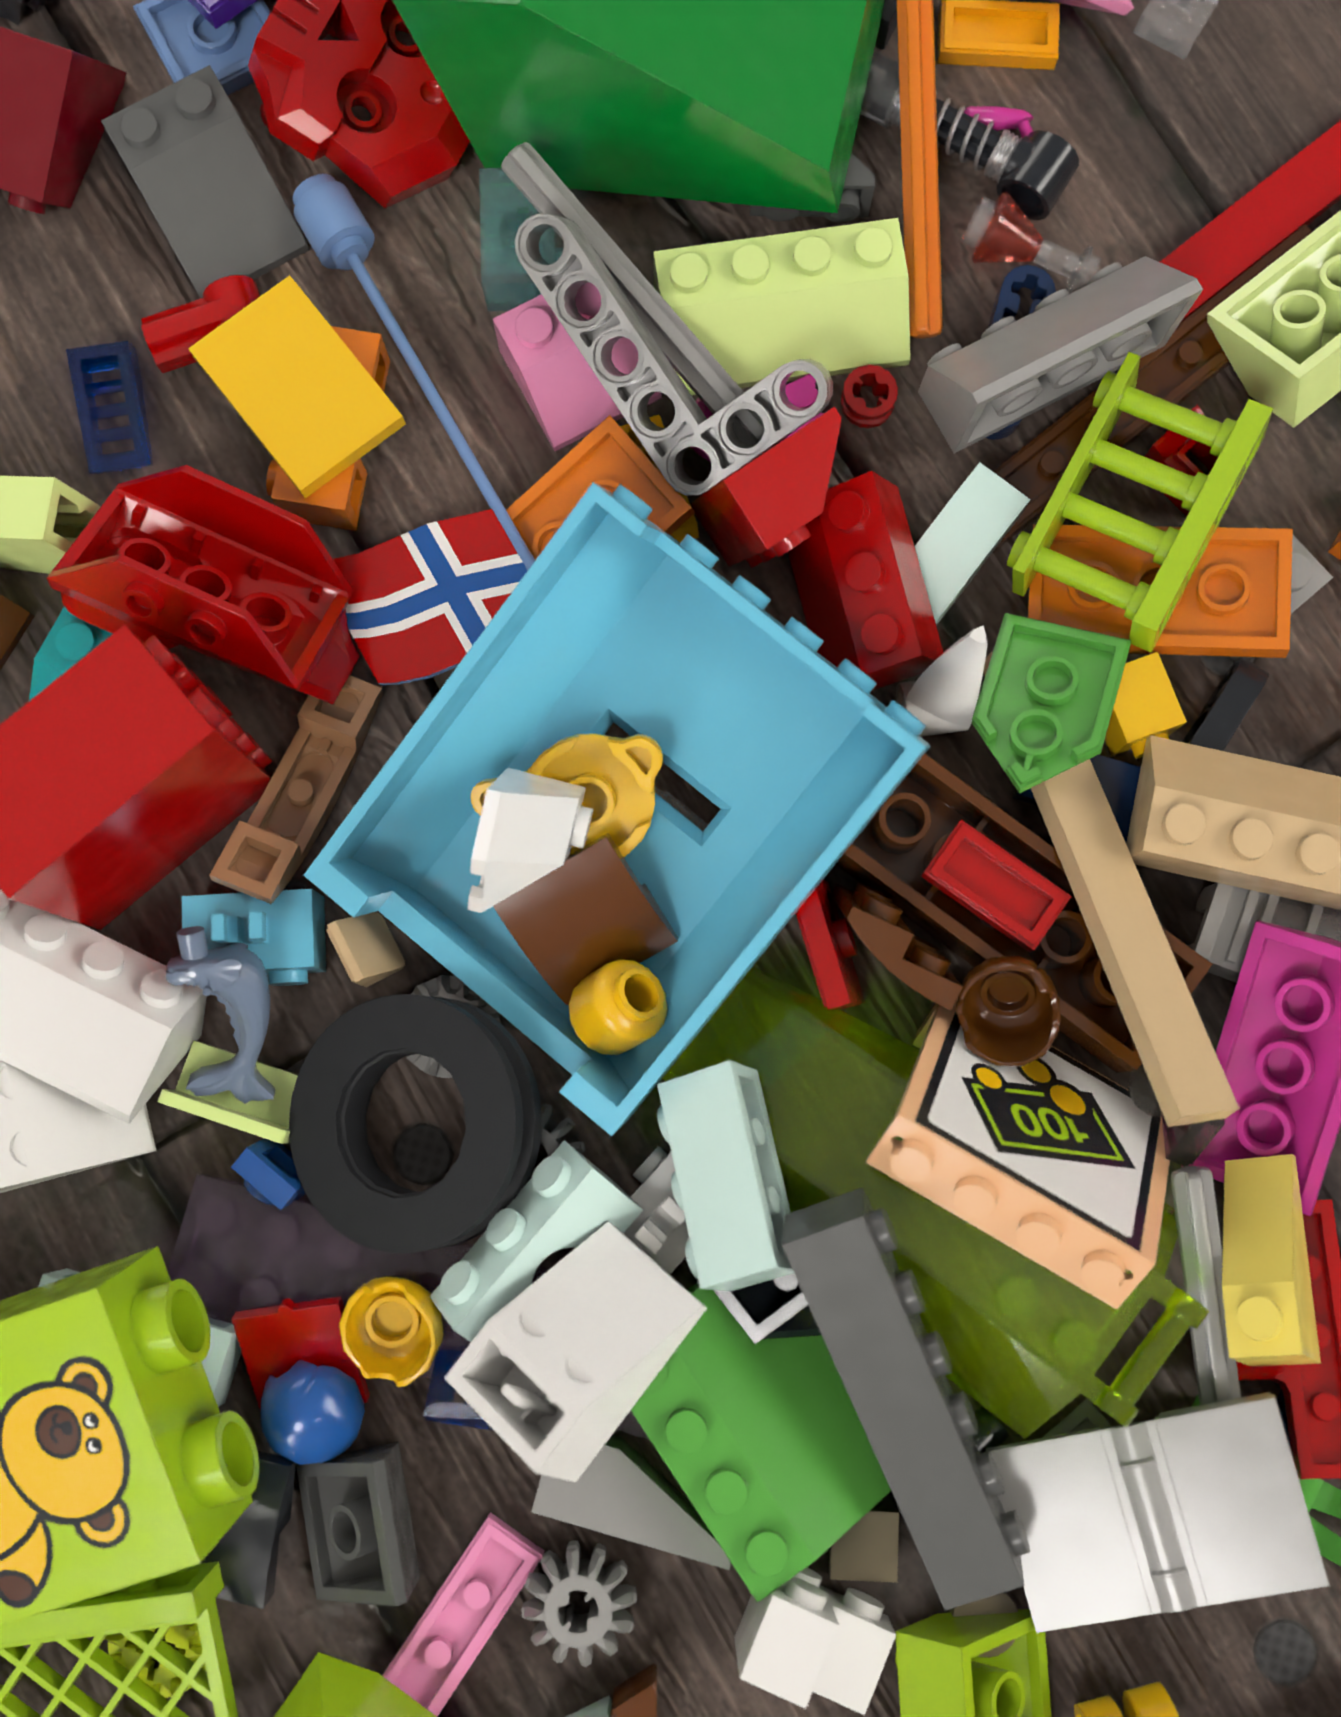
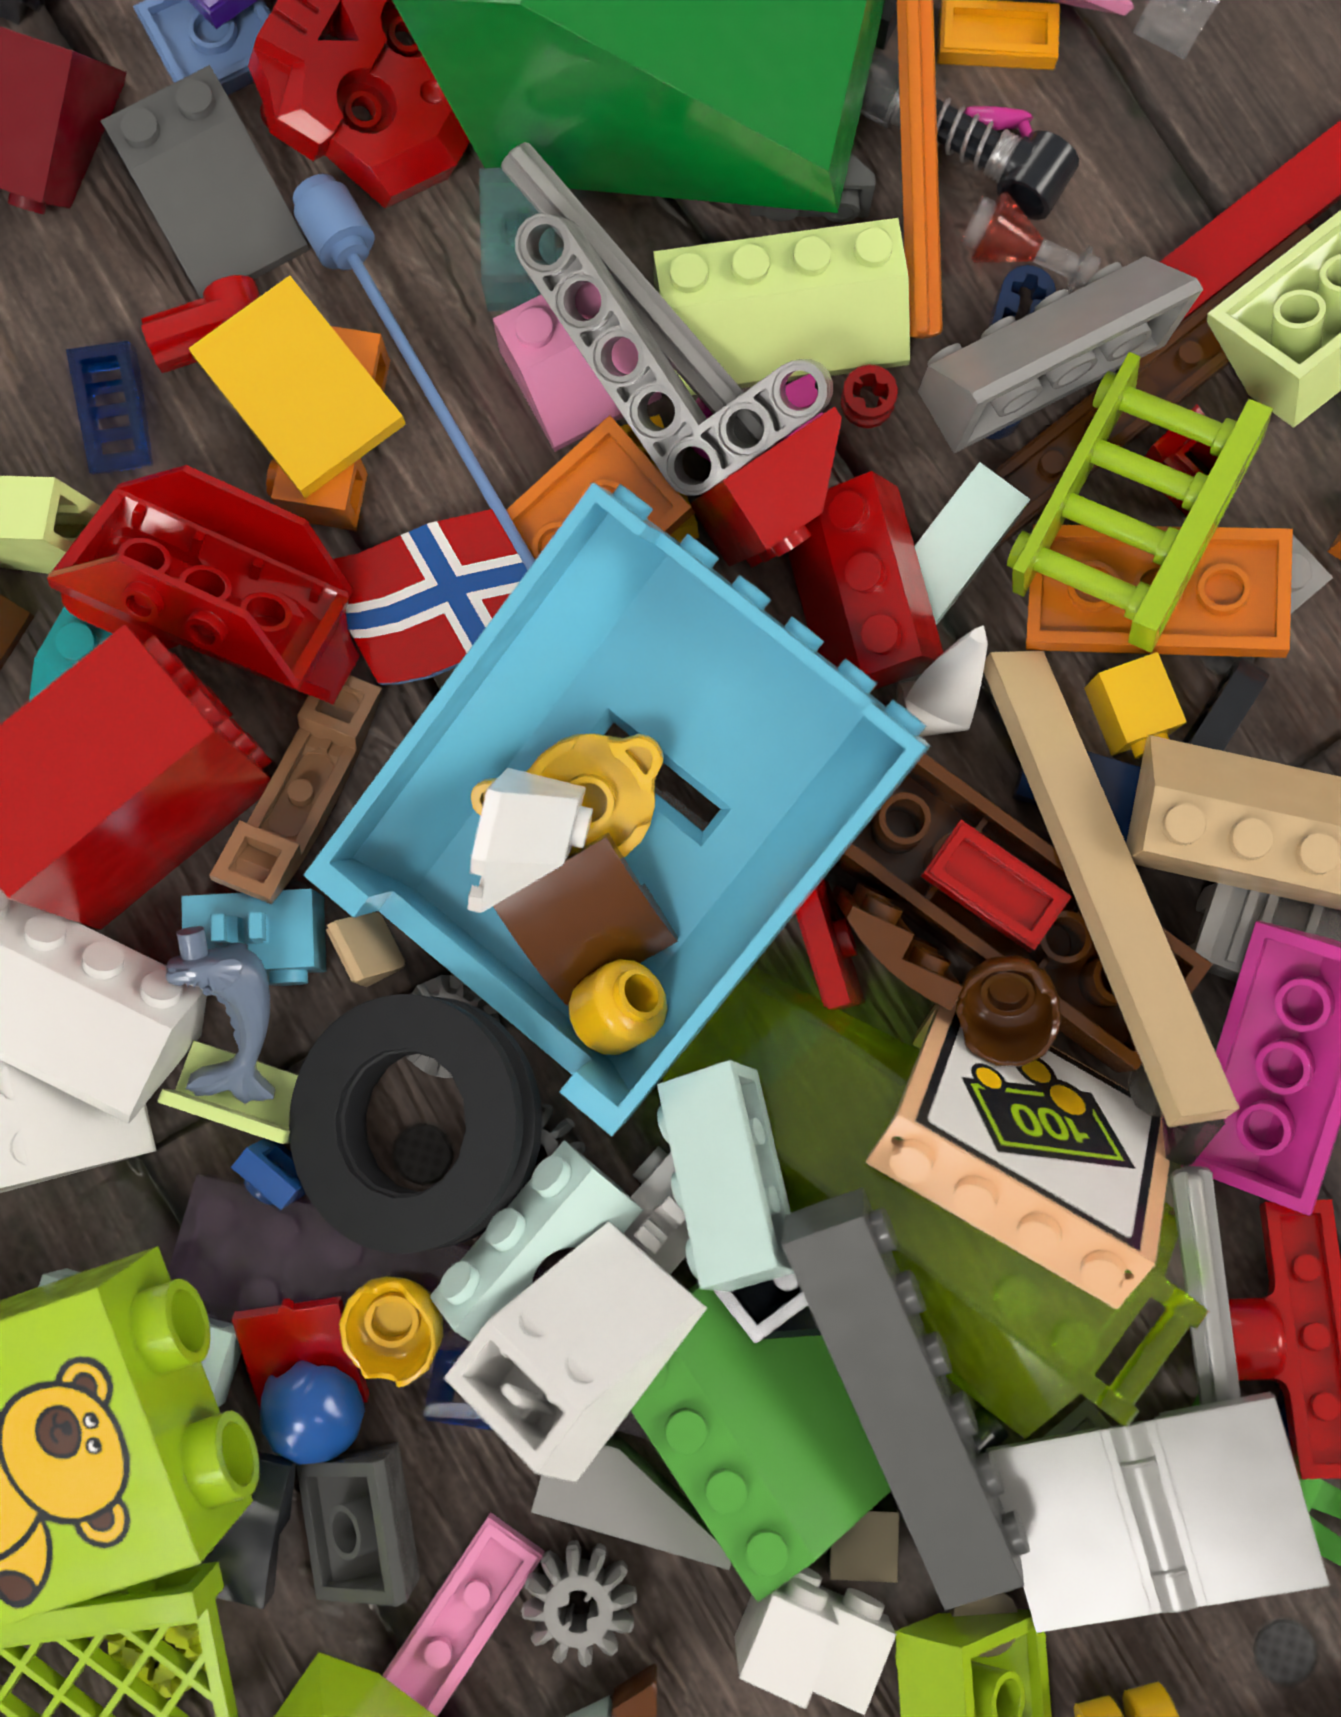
(1047, 697): bright green tile -> none
(1266, 1265): light yellow slope -> none

